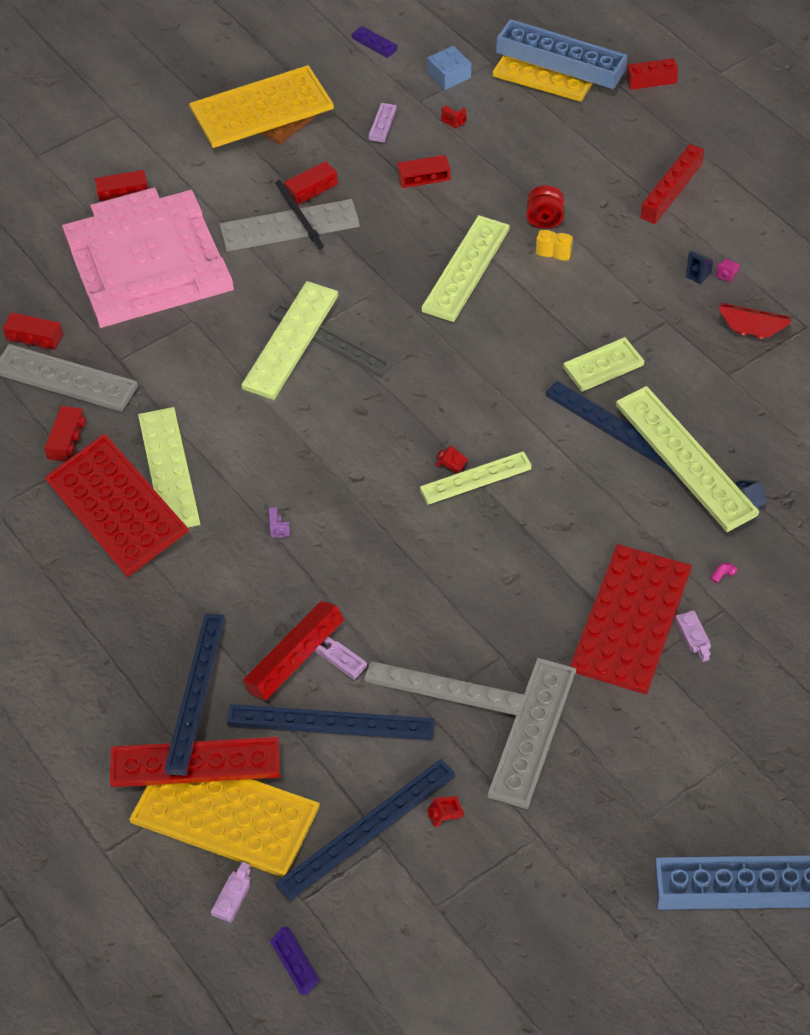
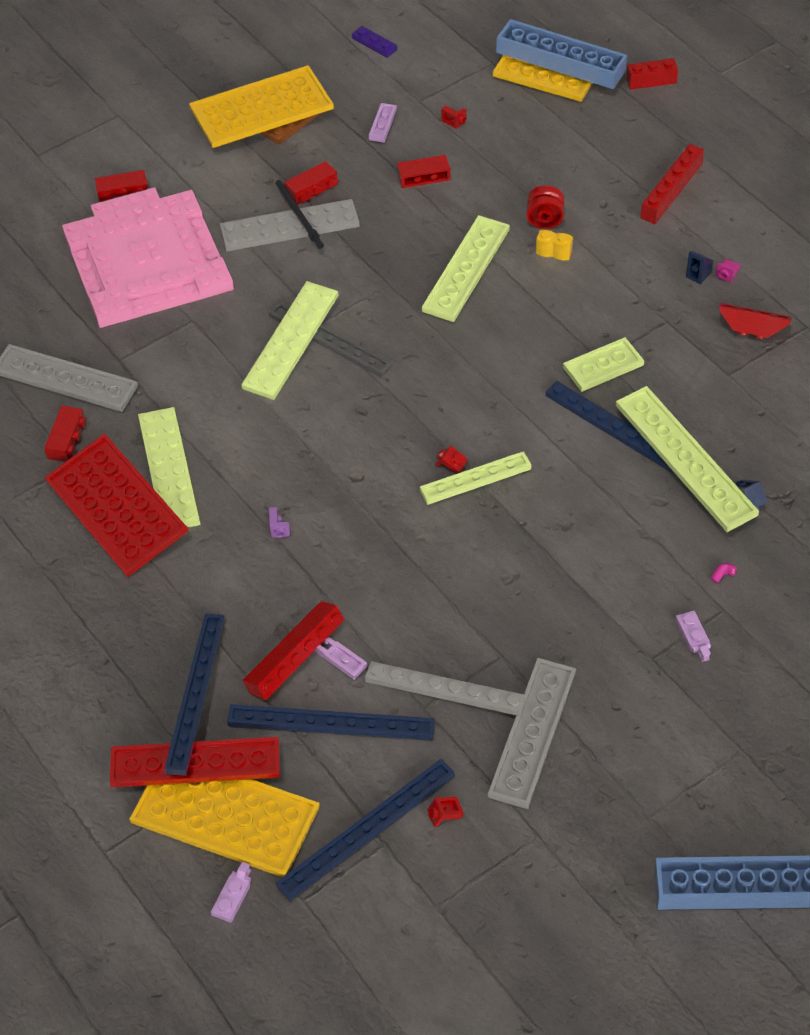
(33, 331): red brick -> none
(294, 960): dark purple plate -> none
(449, 67): medium blue brick -> none
(631, 619): red plate -> none

